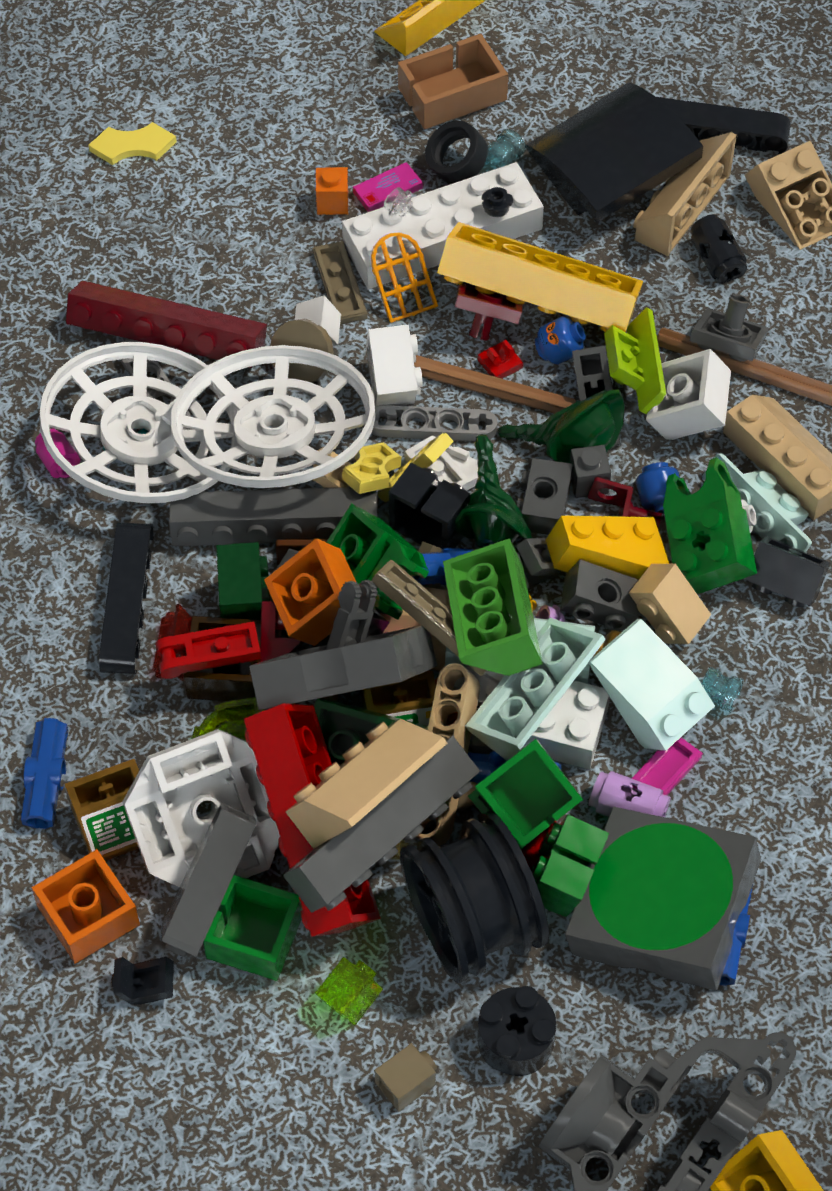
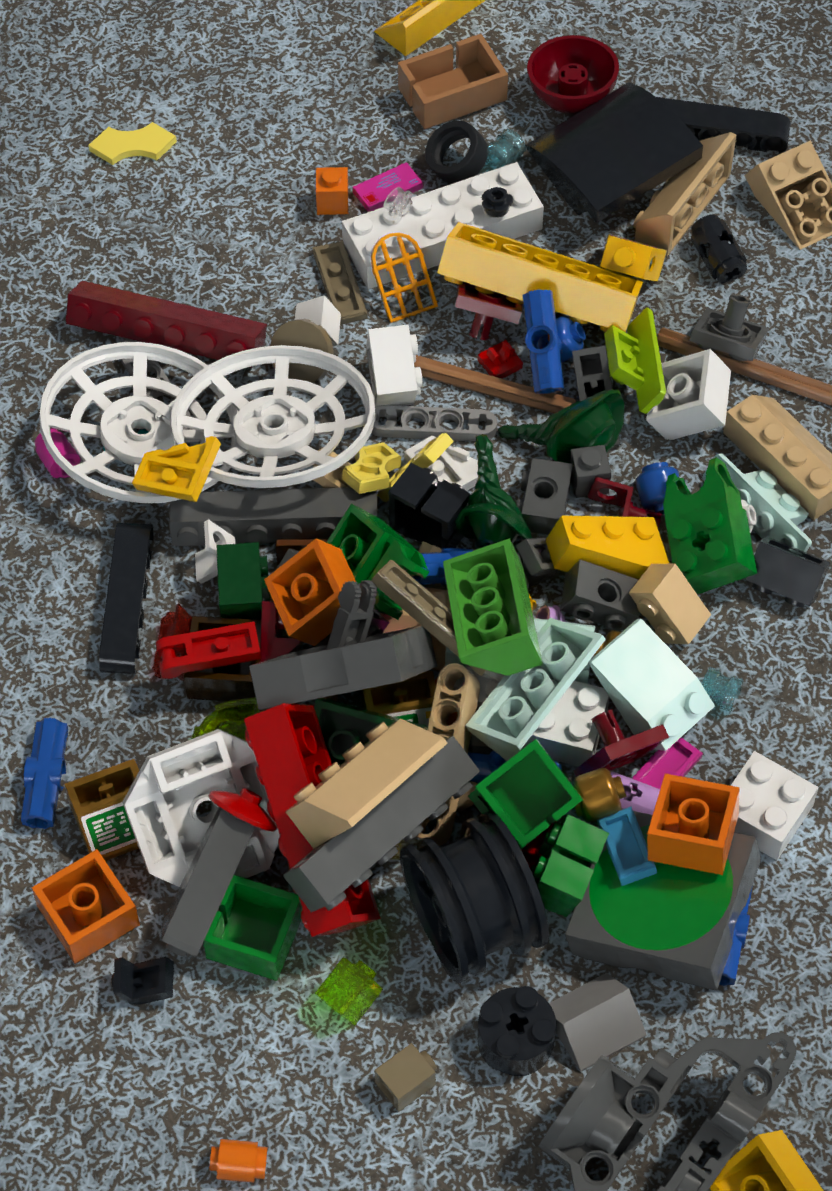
(177, 471): none -> yellow wing
(207, 558): none -> white bracket
(238, 1160): none -> orange brick
(245, 807): none -> red dish
(547, 361): none -> blue piece
(572, 72): none -> dark red piece
(597, 1020): none -> light grey slope
(599, 793): none -> pearl gold head
(618, 749): none -> dark red tile
(627, 846): none -> dark azure tile
(632, 258): none -> yellow torso
(693, 824): none -> orange brick
(771, 803): none -> white brick

